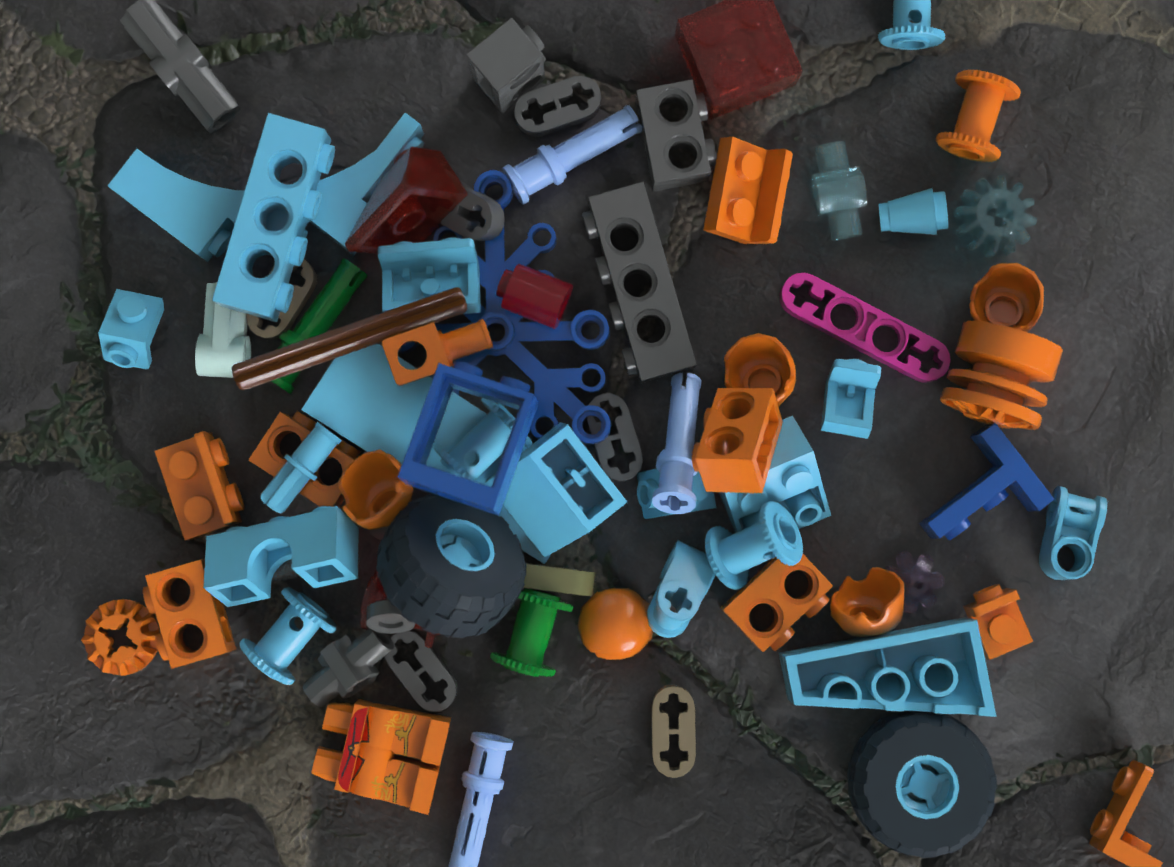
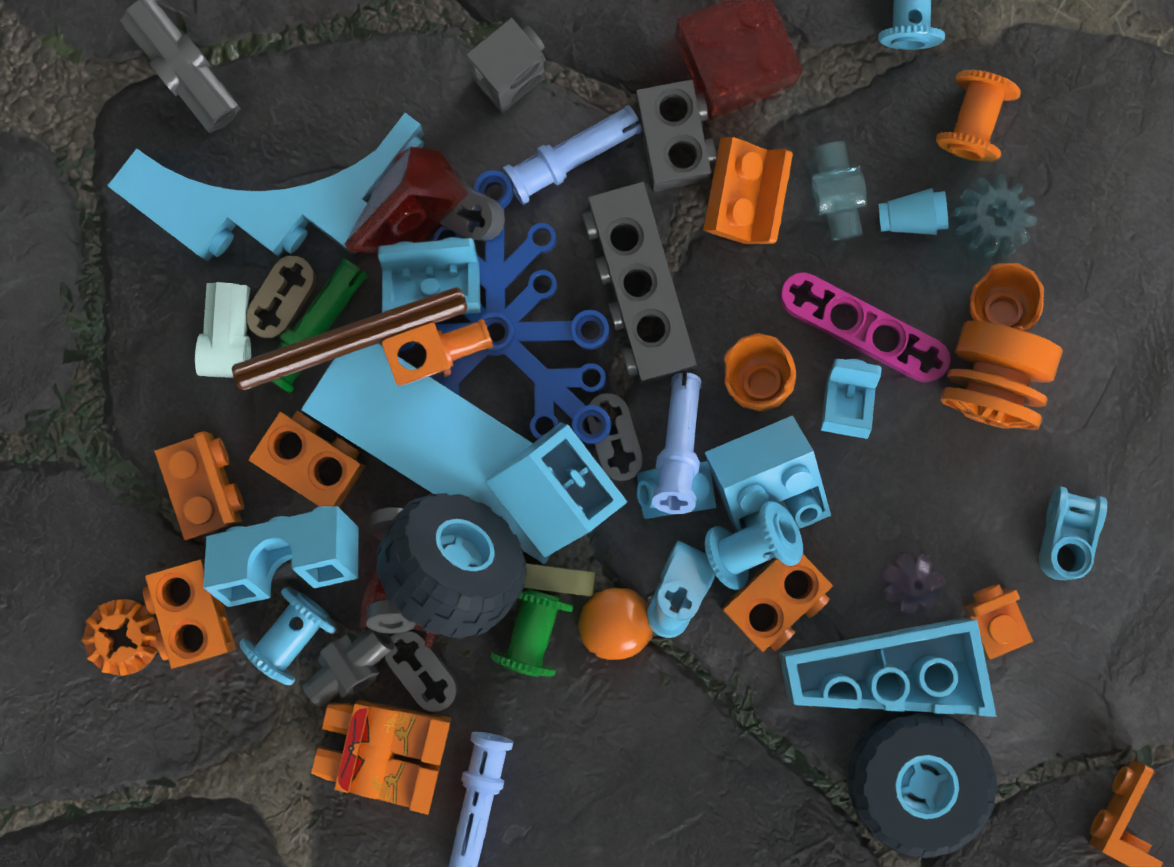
(130, 329): medium azure bracket -> none
(280, 144): medium azure brick -> none
(299, 468): medium azure axle -> none
(374, 490): orange hair -> none
(450, 486): blue window -> none
(485, 439): medium azure hose -> none
(534, 295): dark red brick -> none
(553, 96): dark grey beam -> none
(685, 729): dark tan beam -> none
(738, 440): orange brick -> none
(869, 605): orange hair -> none
(989, 489): blue bracket -> none

